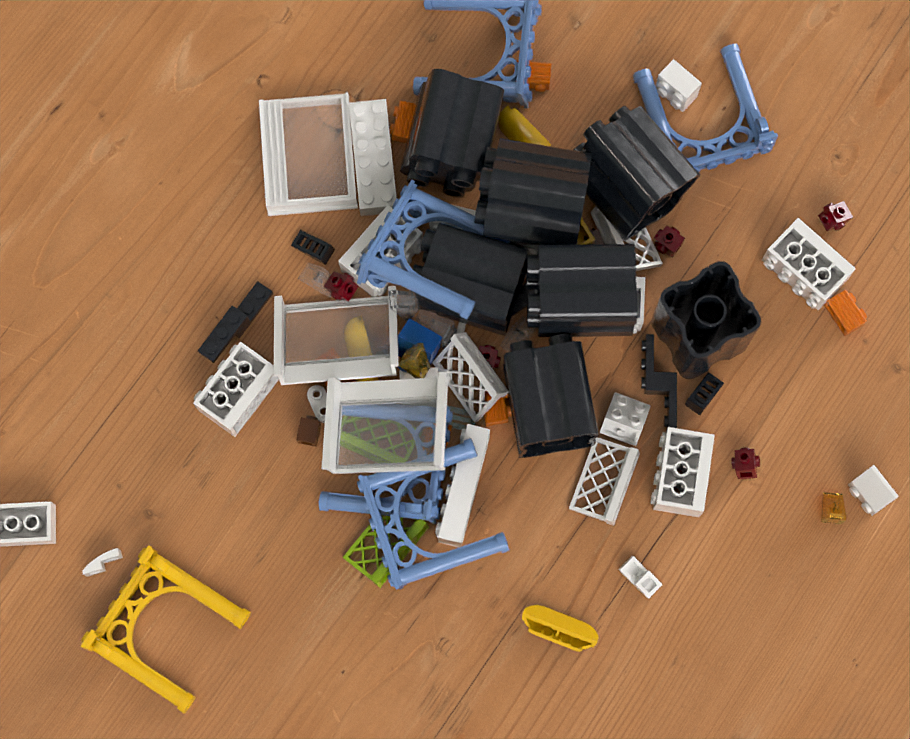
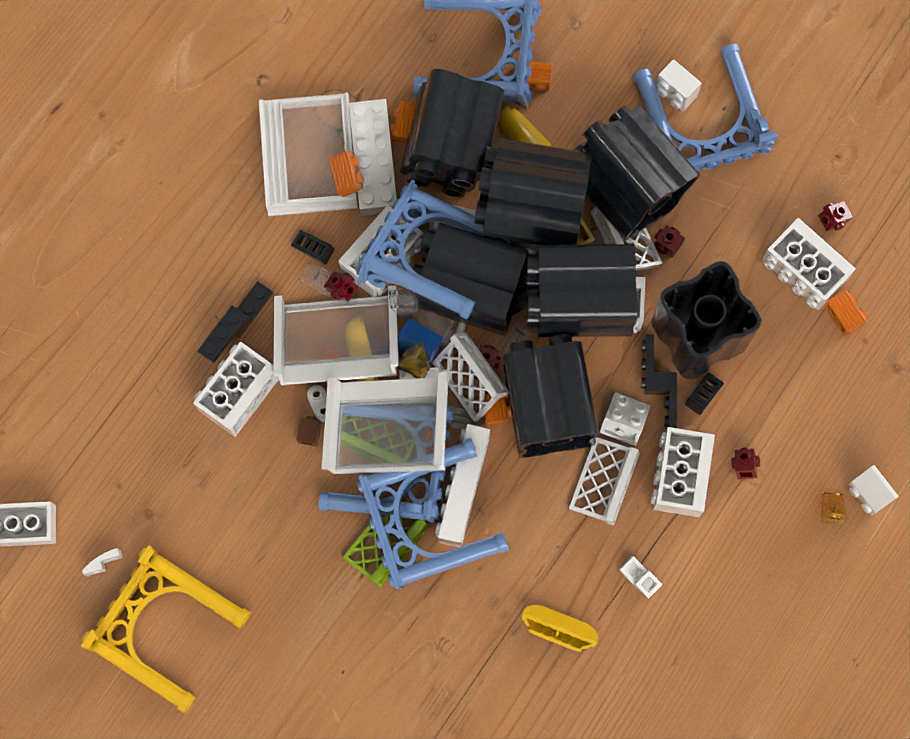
(346, 173): none -> orange brick

